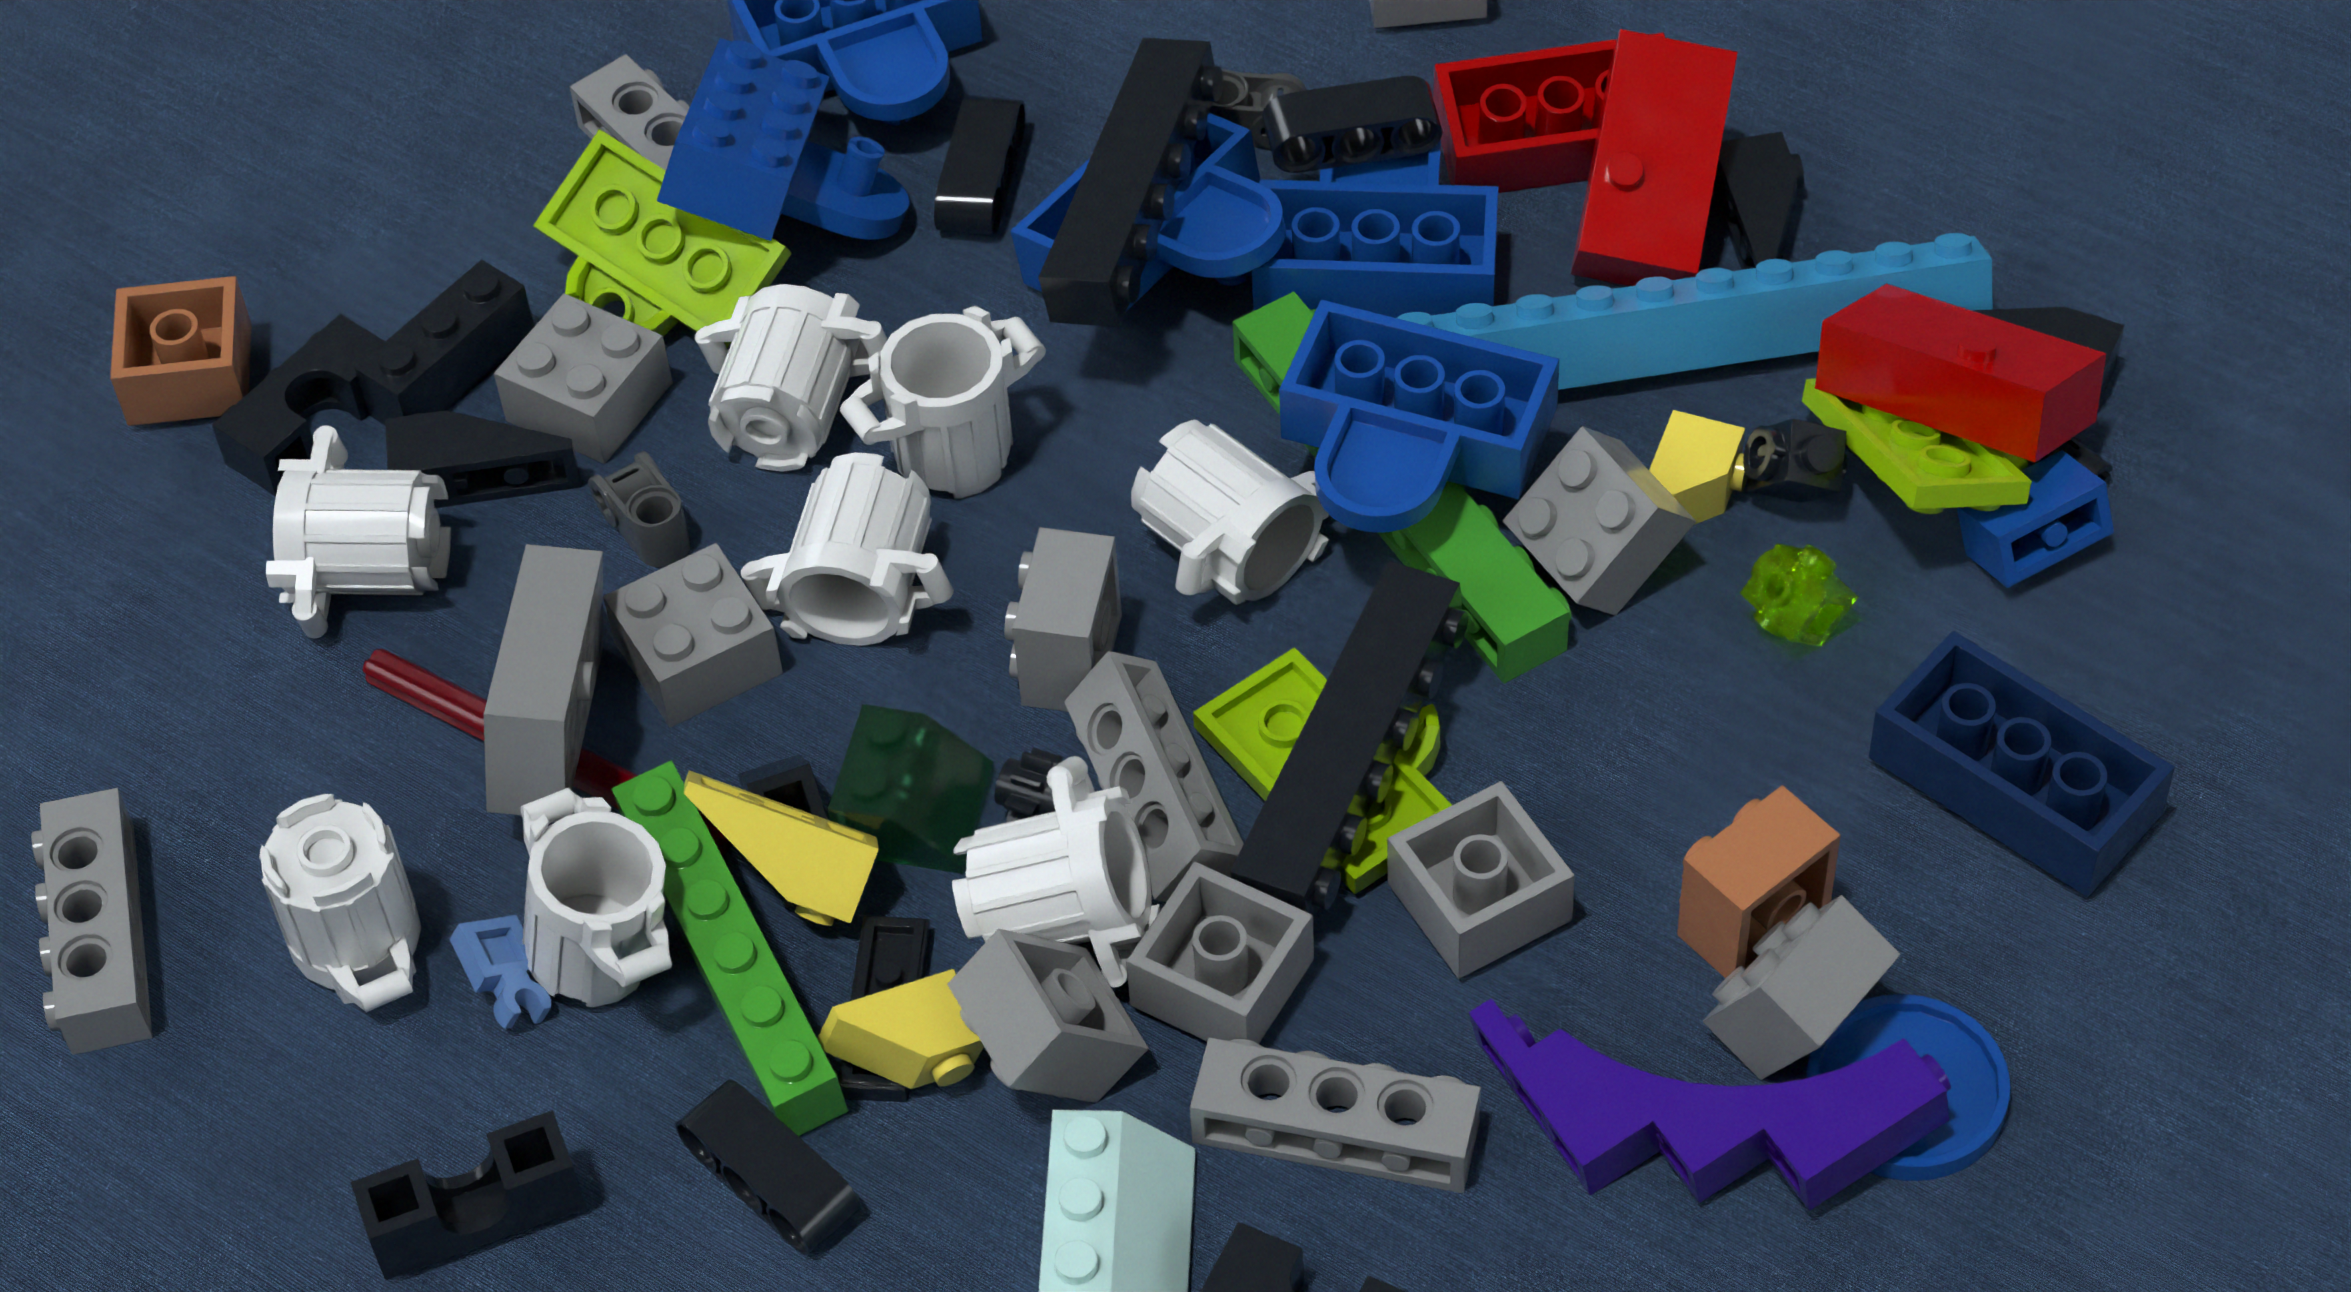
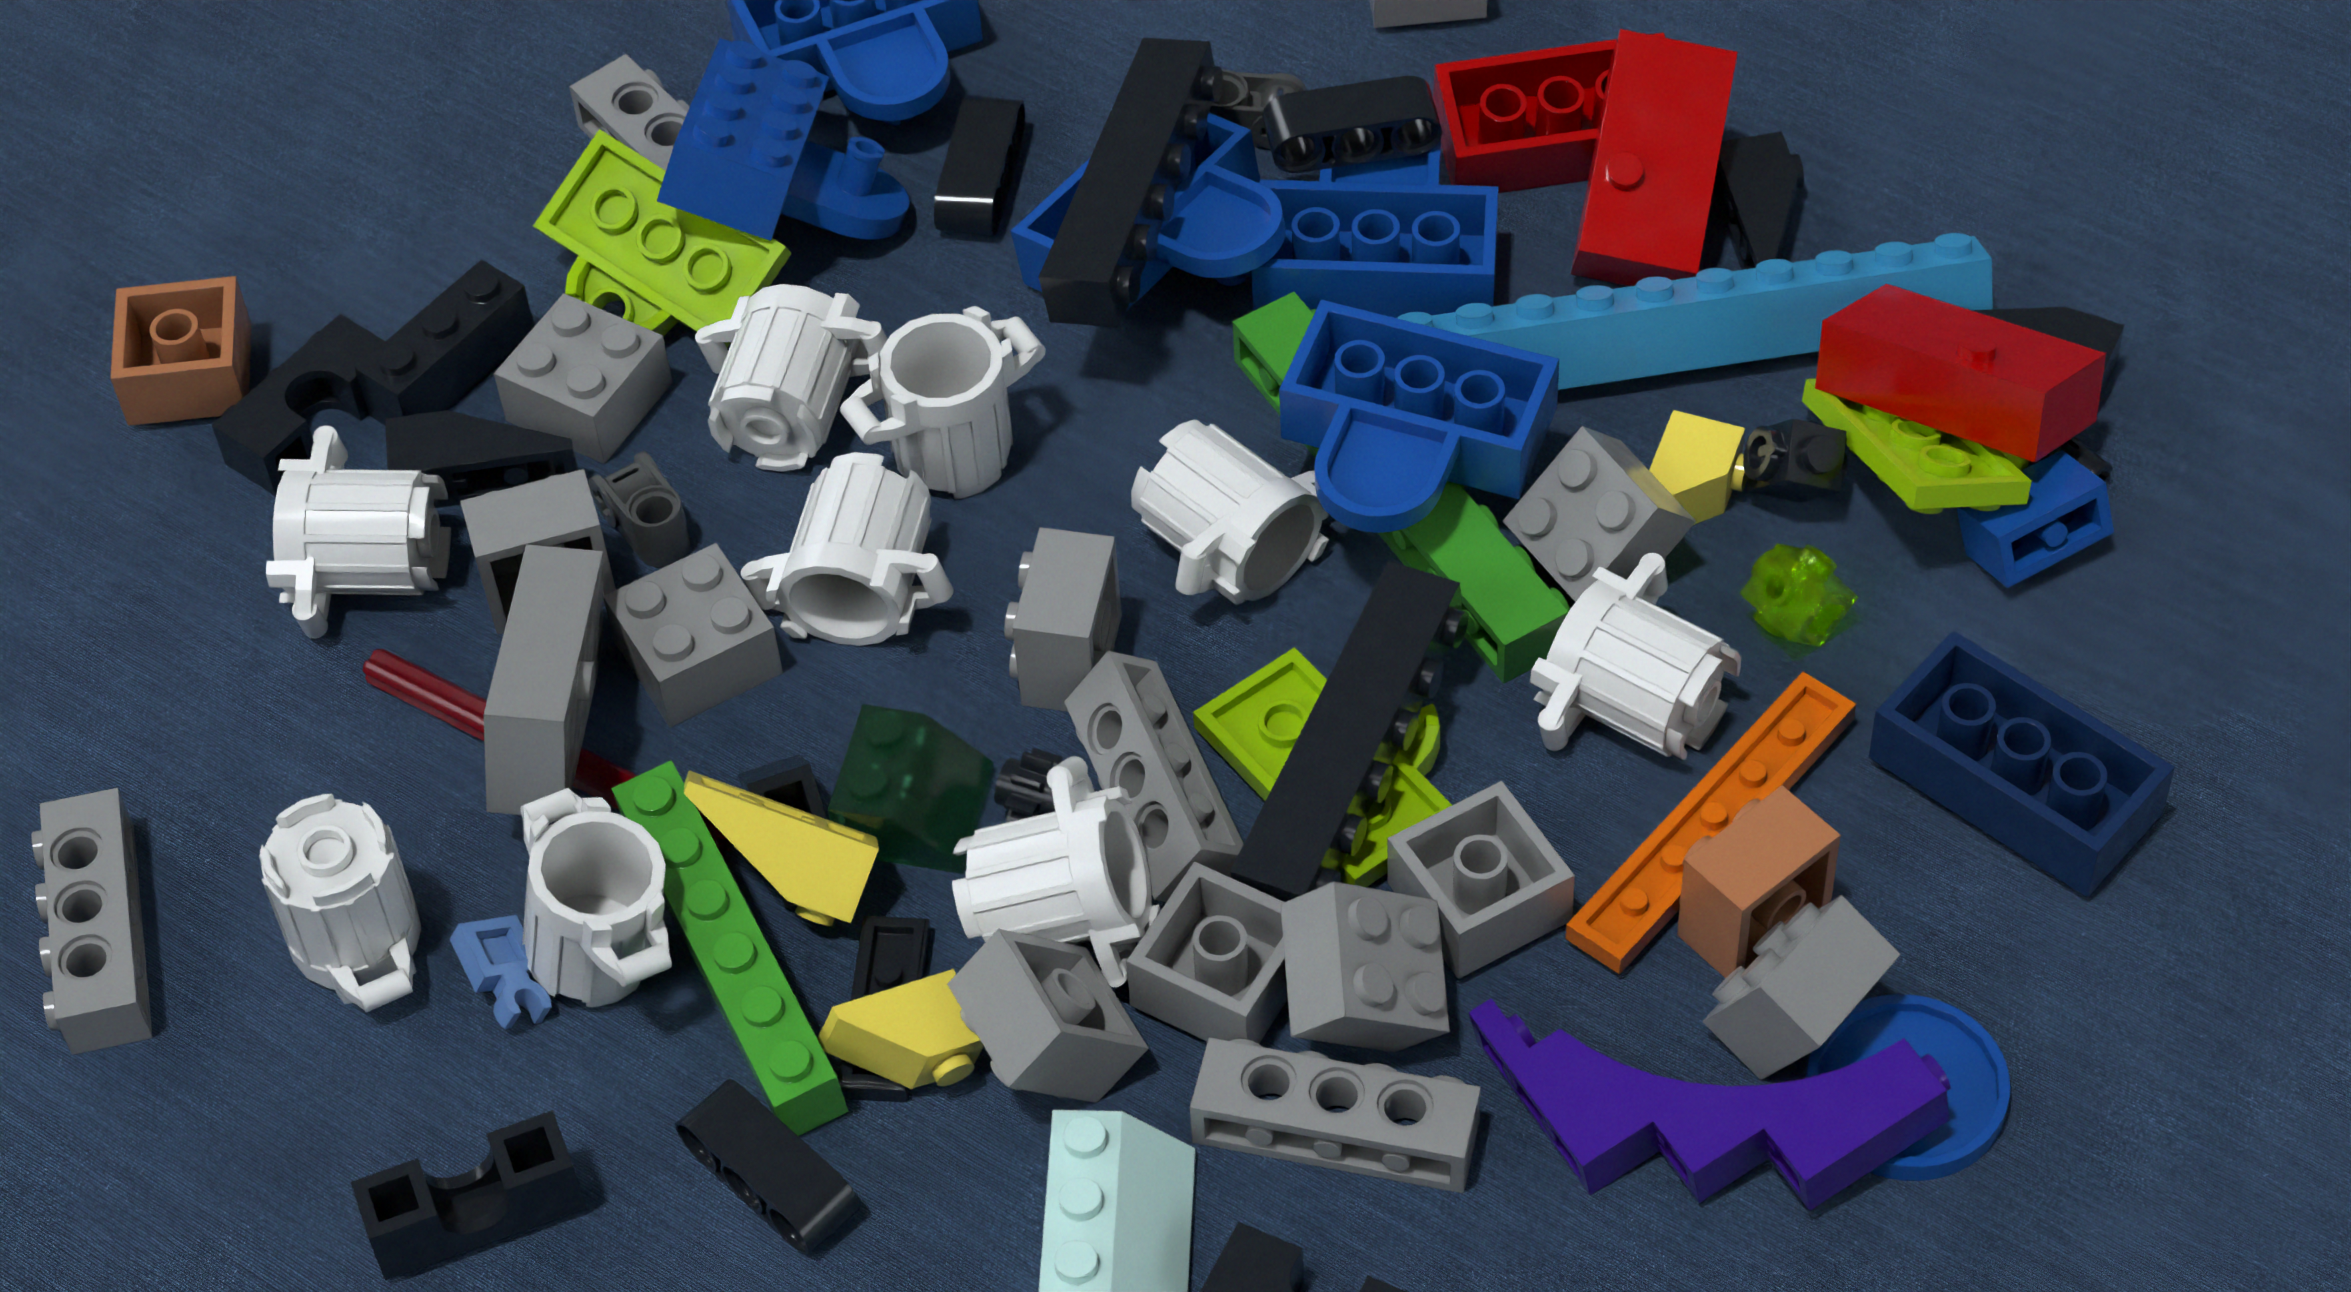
(540, 513): none -> light grey brick
(1364, 967): none -> light grey brick
(1633, 666): none -> white container
(1649, 883): none -> orange plate

